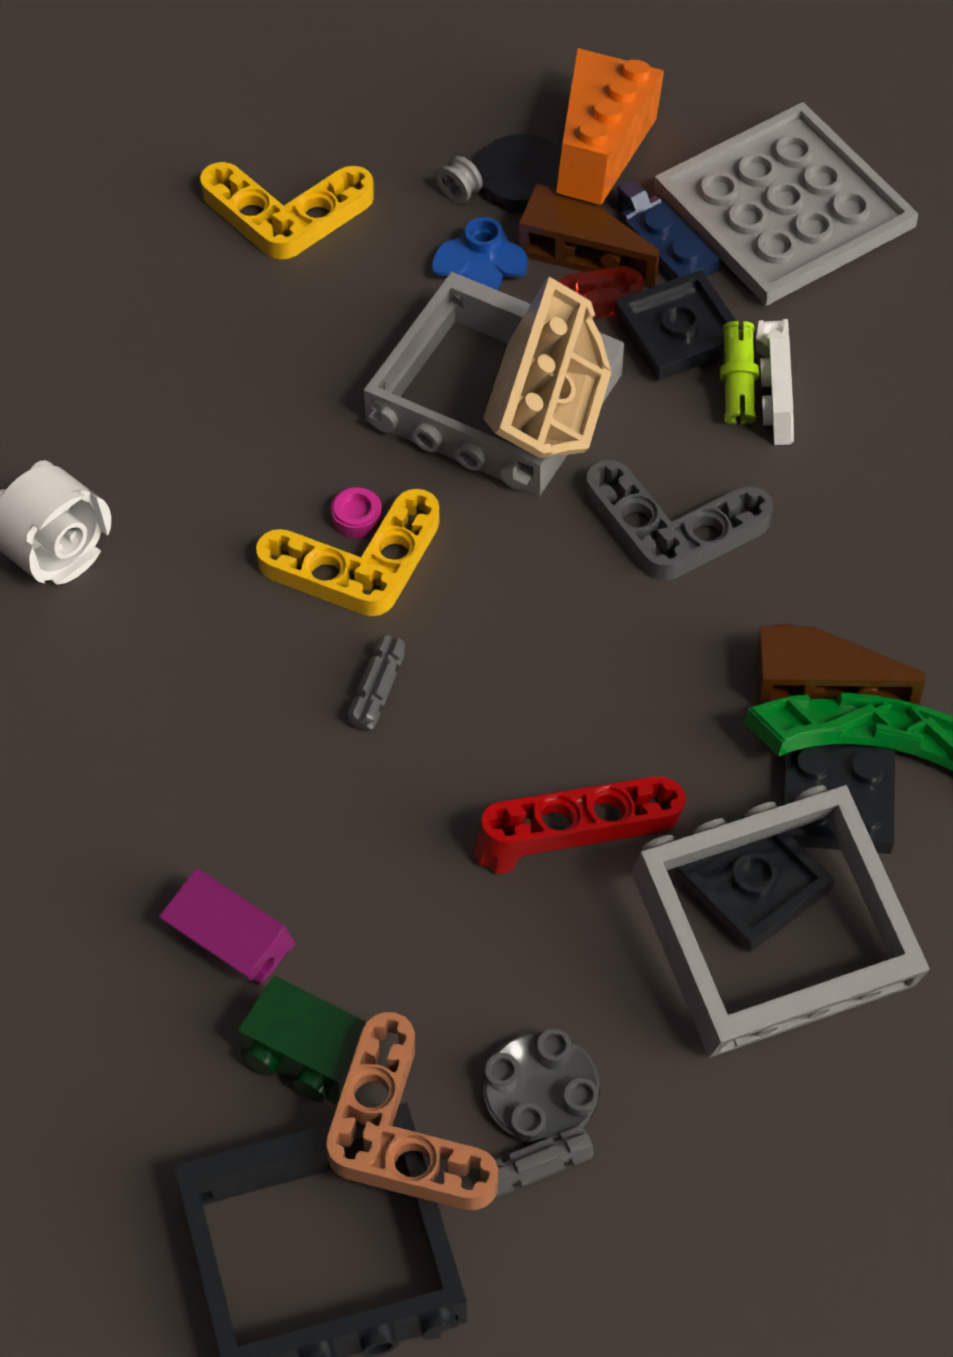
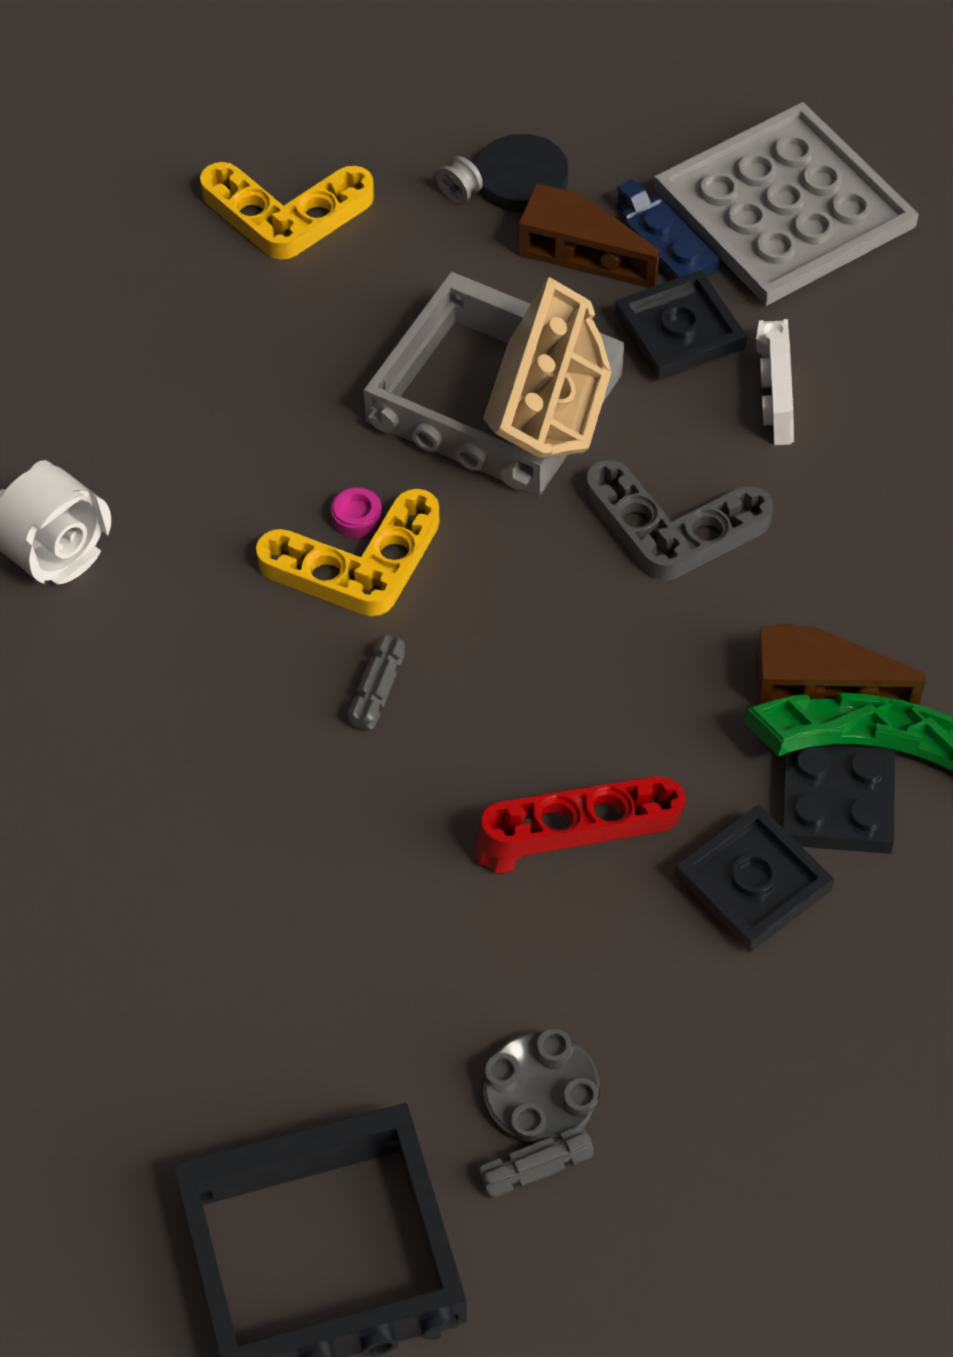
(228, 927): magenta hinge -> none
(300, 1040): dark green brick -> none
(387, 1142): nougat beam -> none
(481, 254): blue plate -> none
(603, 287): clear red beam -> none
(606, 121): orange wedge -> none
(728, 1032): light grey window -> none
(739, 373): lime pin -> none

